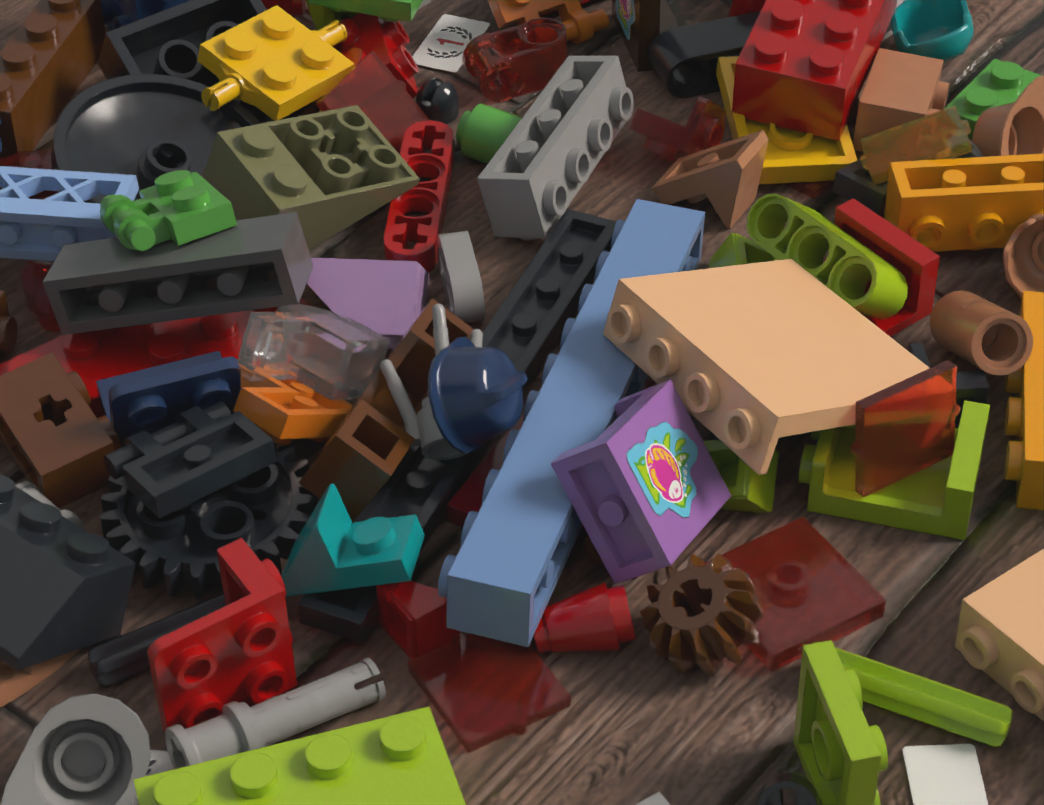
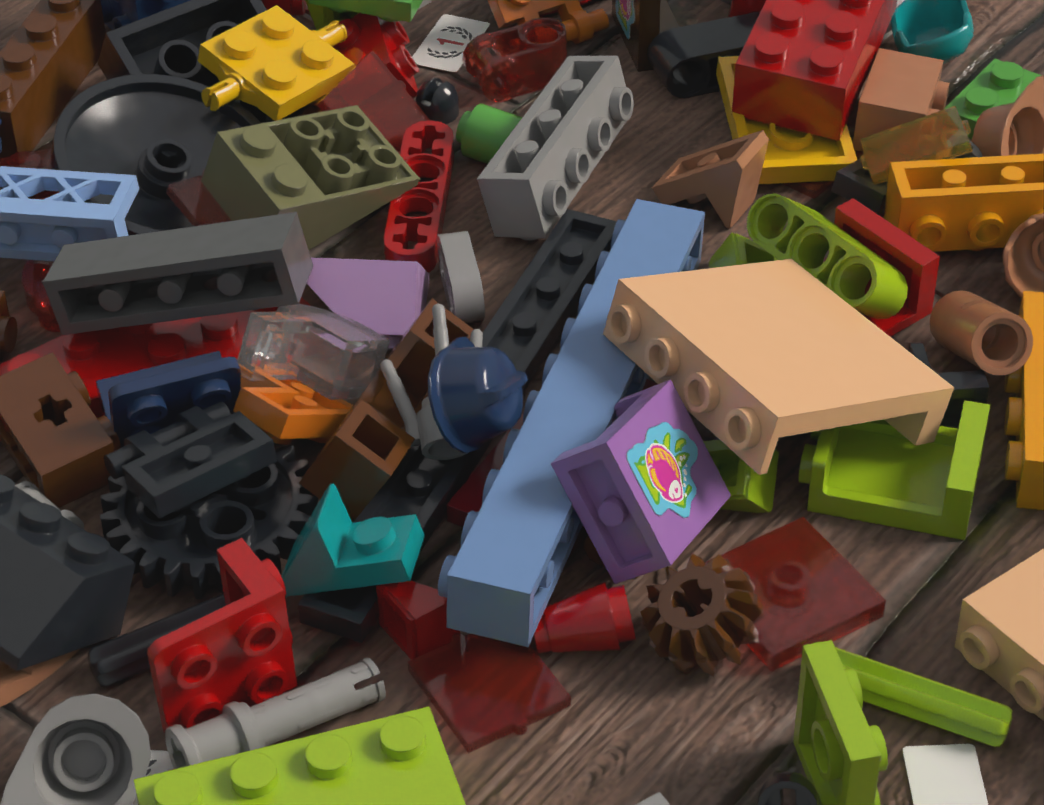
(176, 208): bright green plate -> none
(666, 138): clear red bracket -> none
(905, 428): clear red piece -> none

